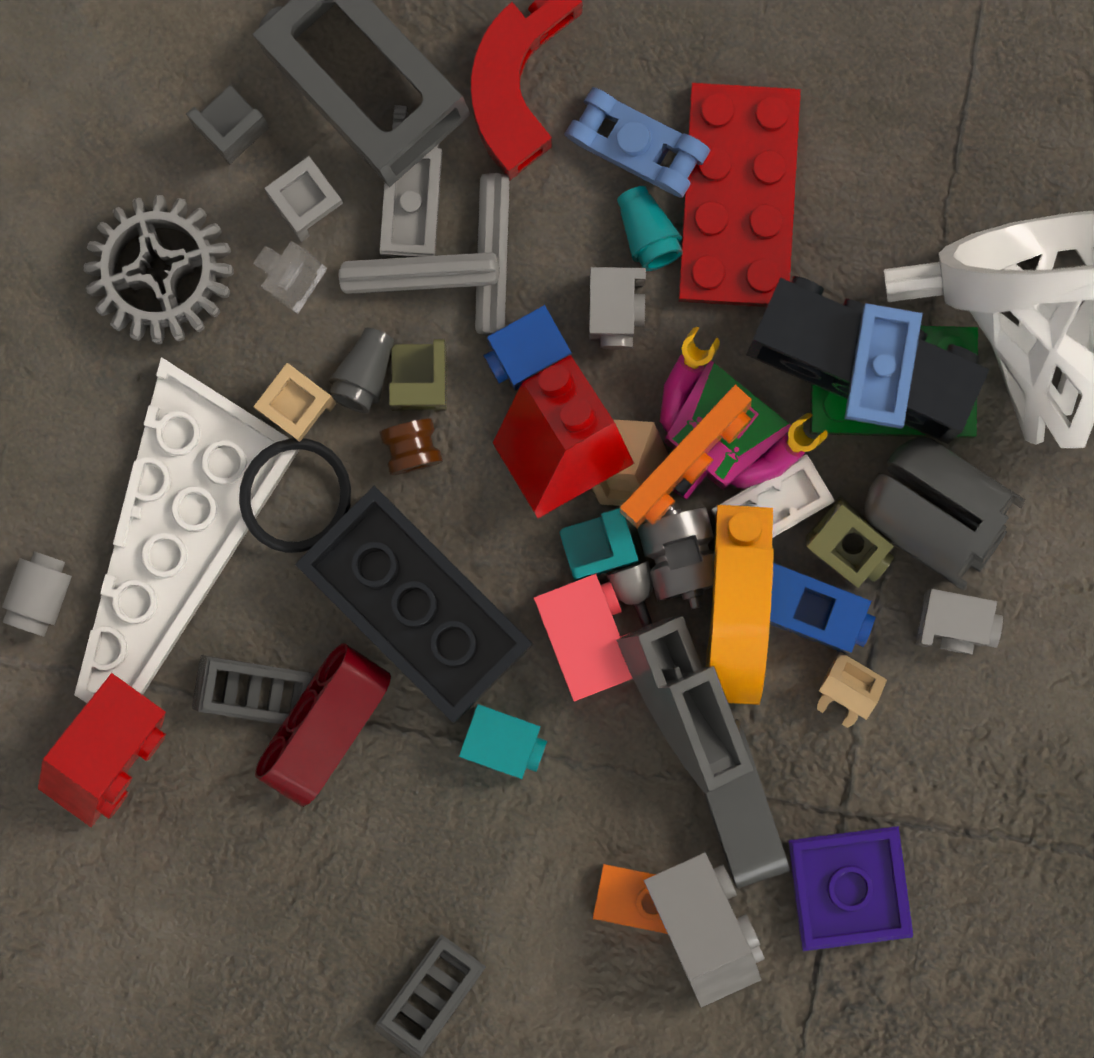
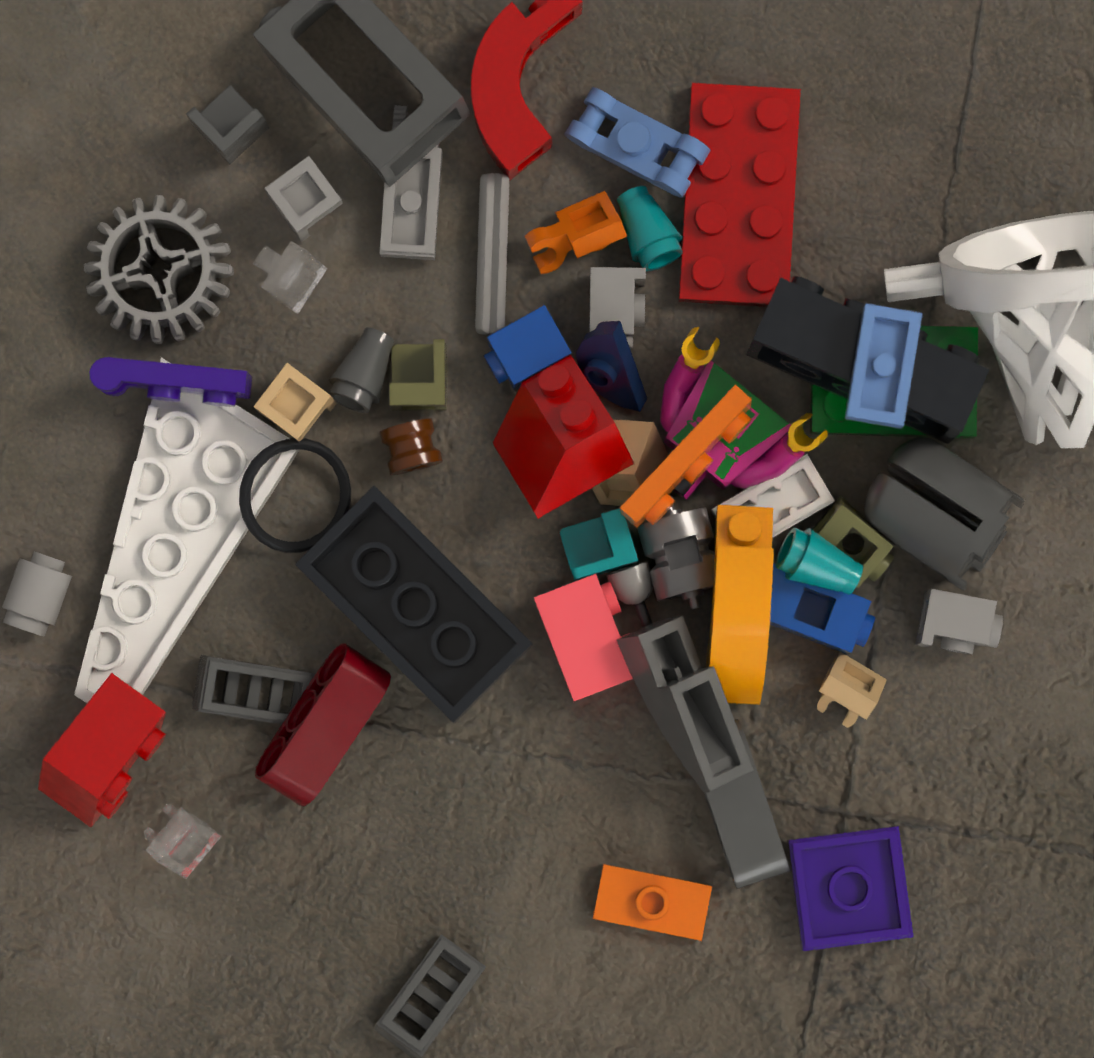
(168, 380): none -> dark purple plate
(181, 842): none -> clear tile
(419, 273): light grey axle -> none
(503, 742): teal brick -> none
(581, 228): none -> orange plate
(610, 366): none -> dark blue plate
(708, 939): light grey brick -> none
(817, 562): none -> teal cone

